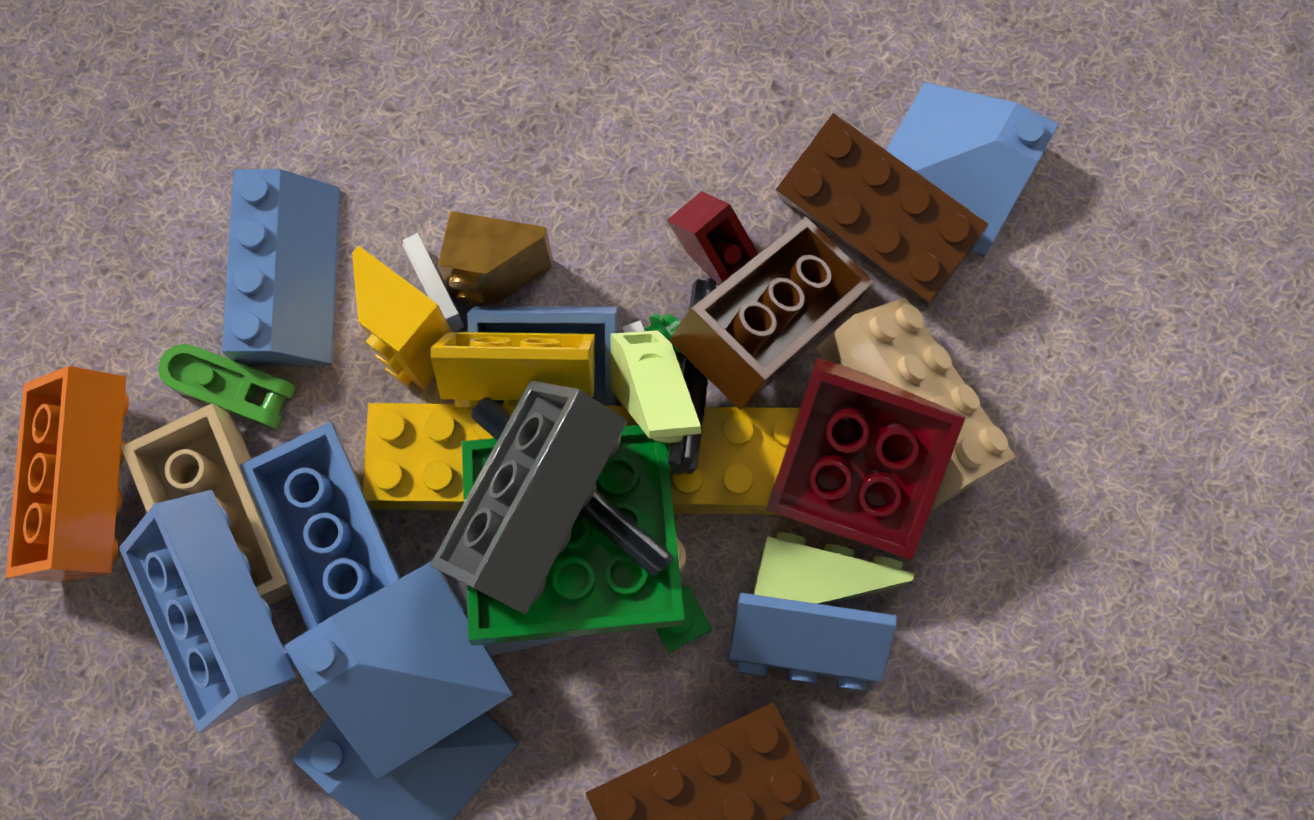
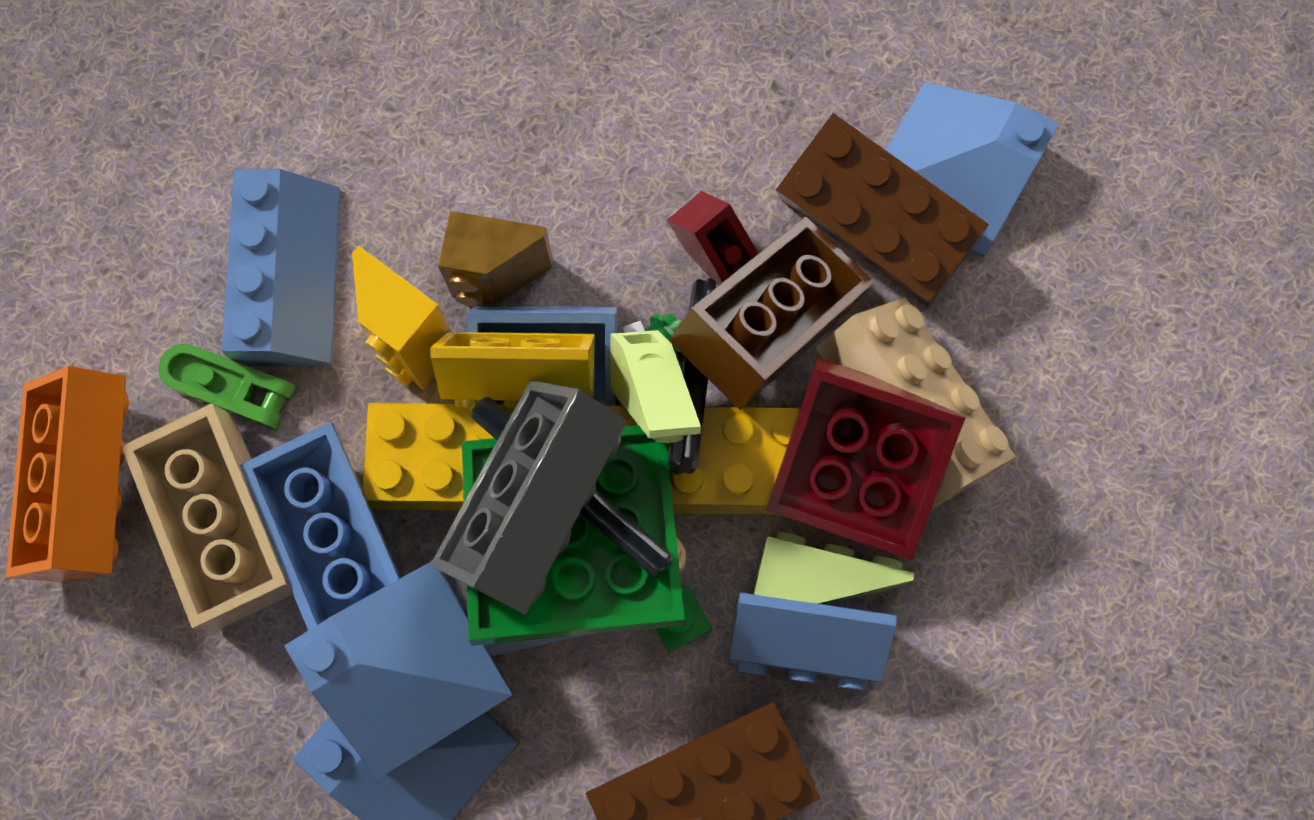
(205, 609): medium blue slope -> none
(431, 280): white tile -> none

